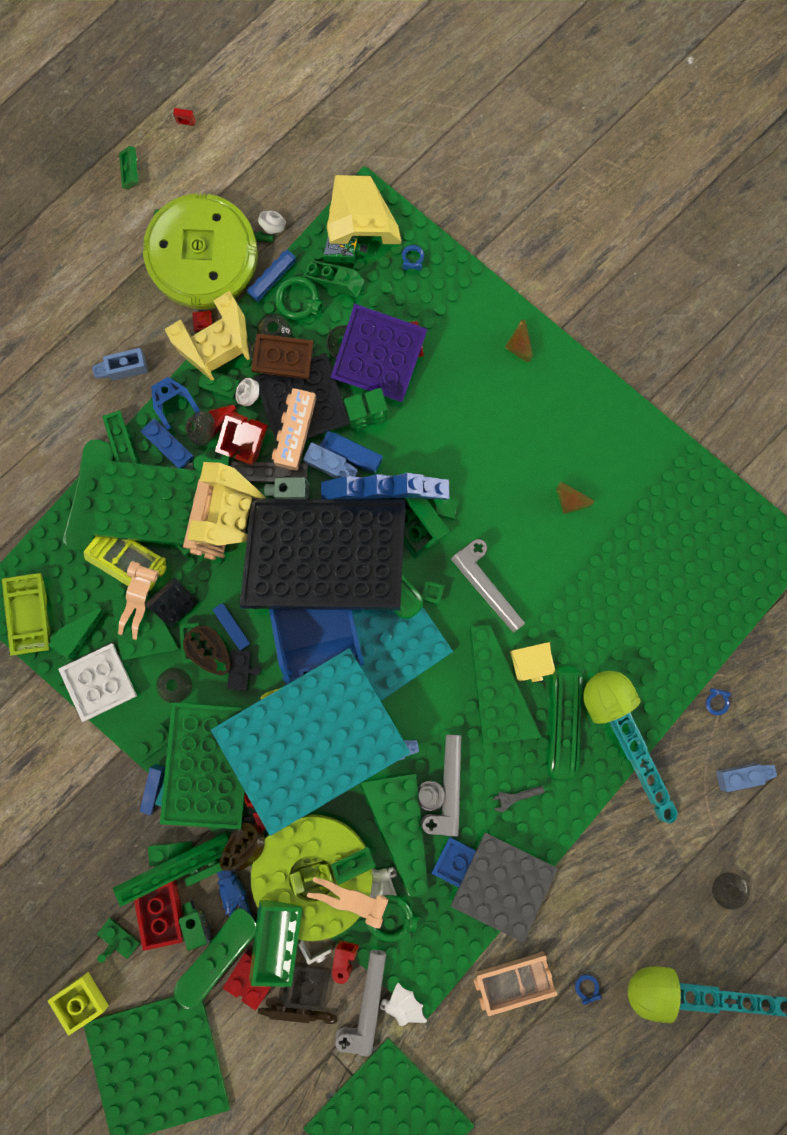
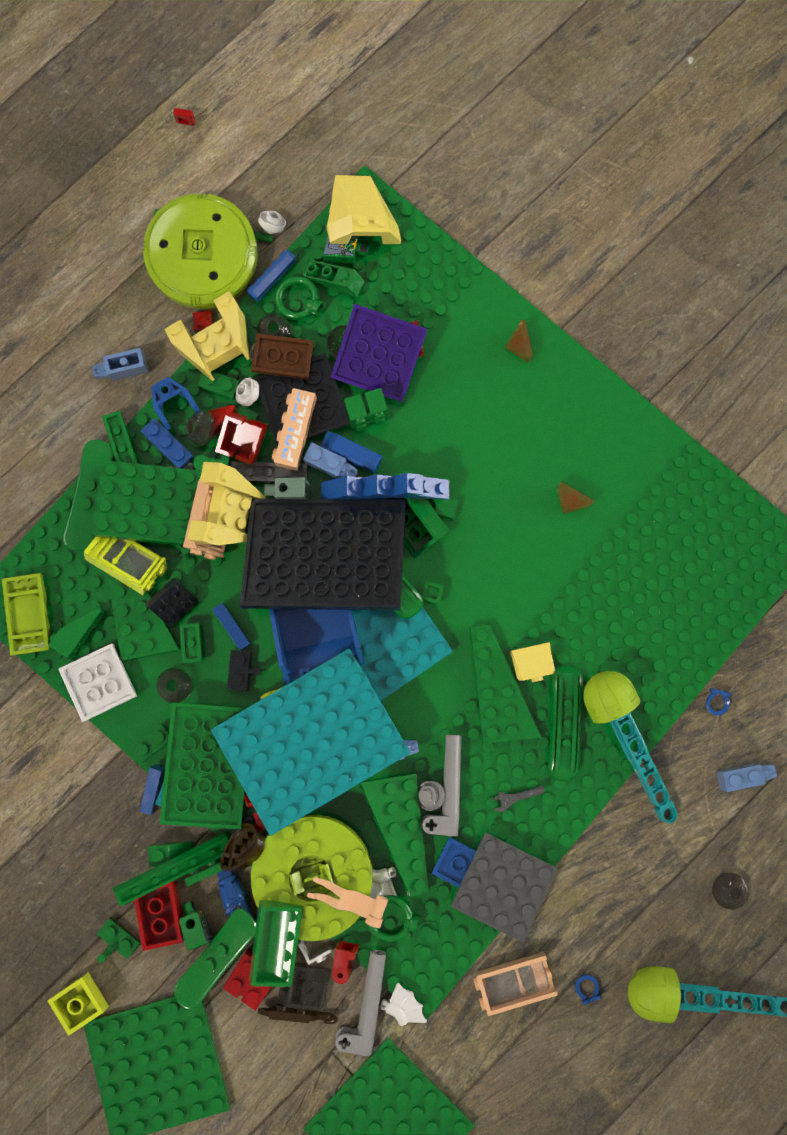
(128, 167): green plate -> none
(136, 595): light nougat flag -> none
(197, 655): dark brown piece -> none
(353, 865): green plate -> none
(406, 264): blue piece -> none
(466, 563): light grey axle -> none

